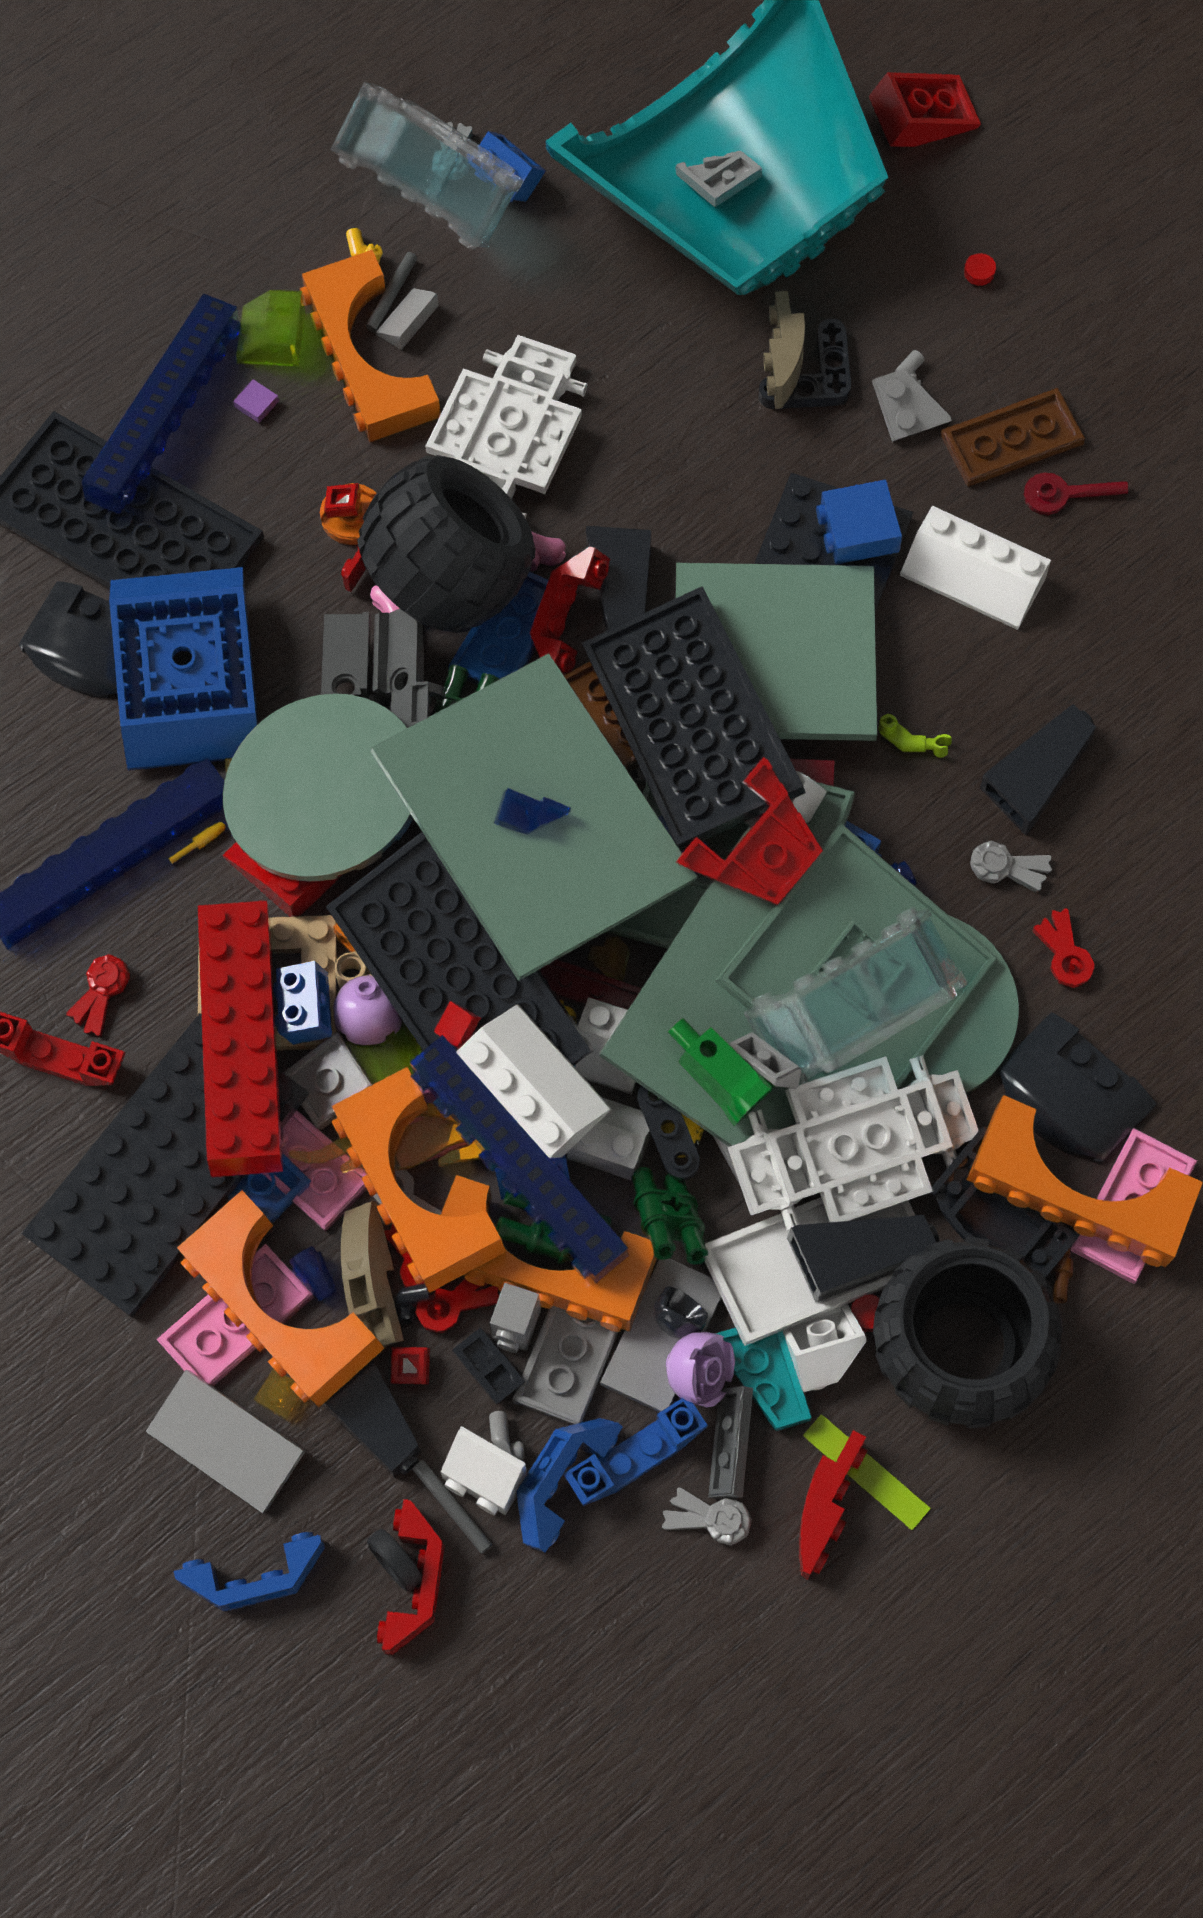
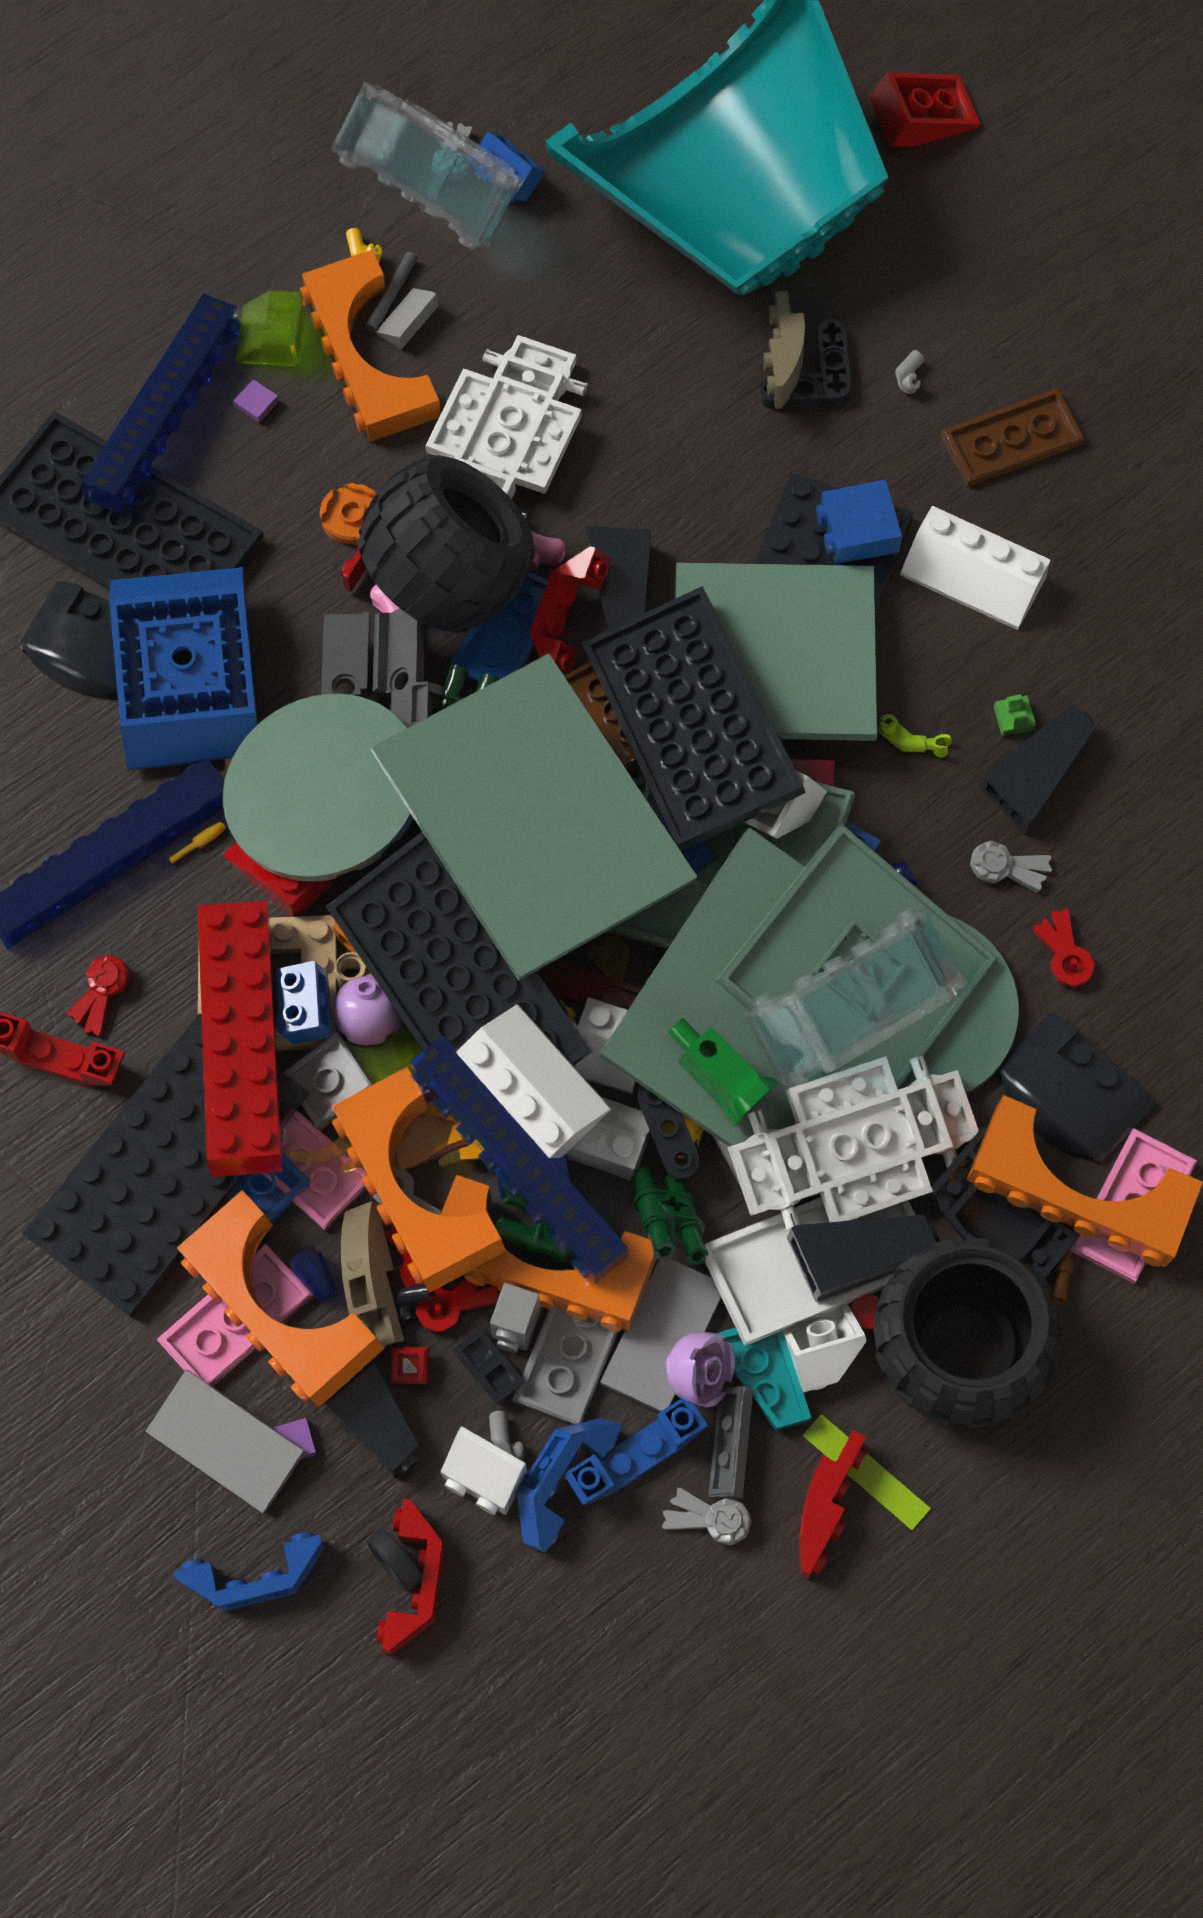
(277, 1395): clear yellow tile -> none
(299, 1433): none -> medium lavender tile
(342, 500): red tile -> none
(452, 1507): dark grey bar -> none
(457, 1024): red slope -> none
(526, 813): clear blue slope -> none
(678, 1313): black hair -> none
(720, 176): light grey wing -> none
(767, 1061): light grey slope -> none
(772, 851): red wing -> none
(907, 405): light grey wing -> none
(979, 269): red piece -> none
(1014, 715): none -> bright green tile
(1049, 493): dark red piece -> none

